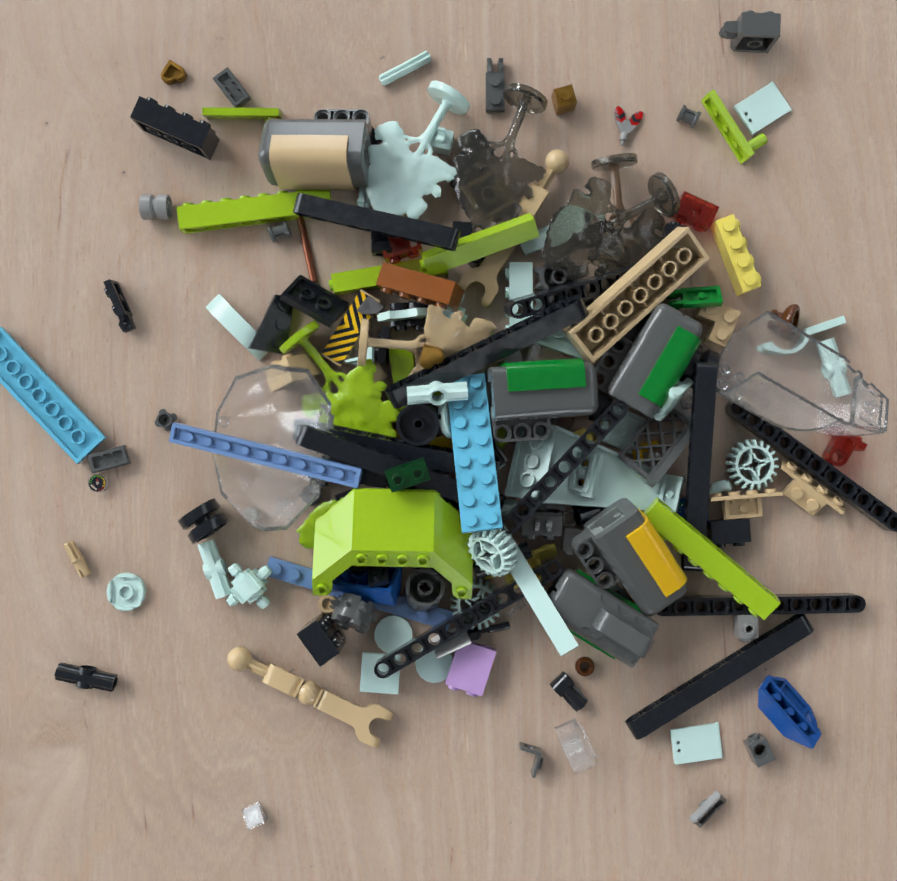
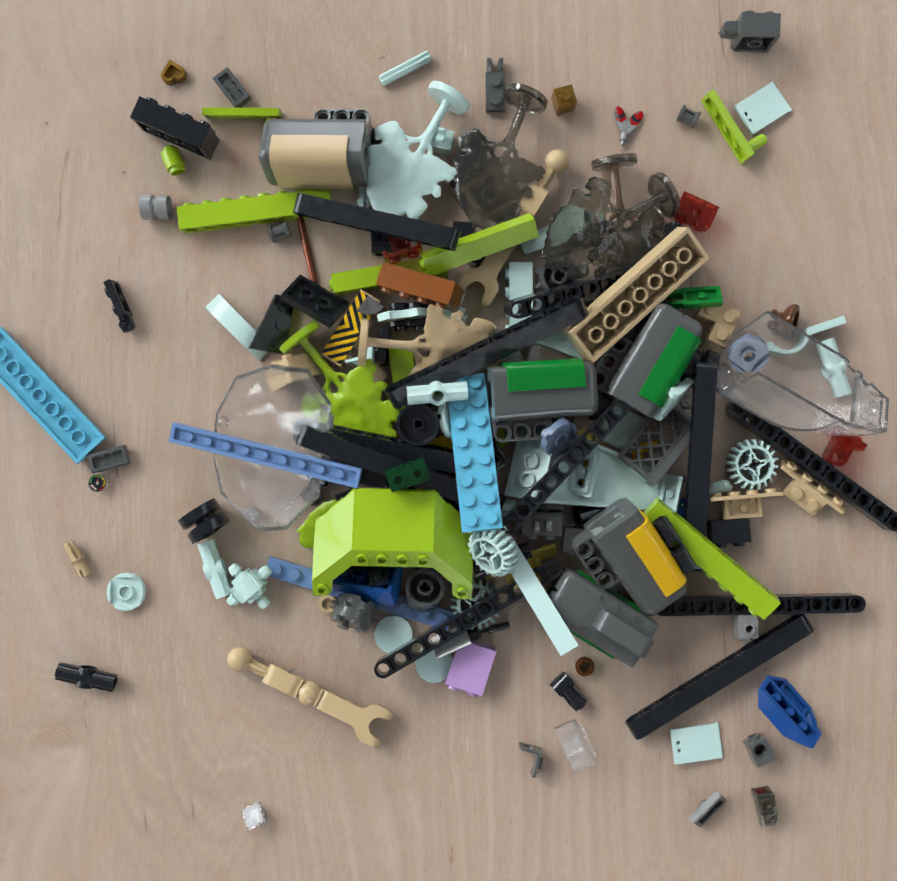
(159, 422): dark grey plate -> none
(173, 160): none -> lime brick
(322, 638): black brick -> none
(370, 682): light aqua tile -> none
(430, 355): pearl gold tile -> none
(557, 437): none -> sand blue plate
(669, 534): none -> black piece
(735, 255): light yellow brick -> none
(748, 344): none -> sand blue plate
(765, 806): none -> clear smoke leg

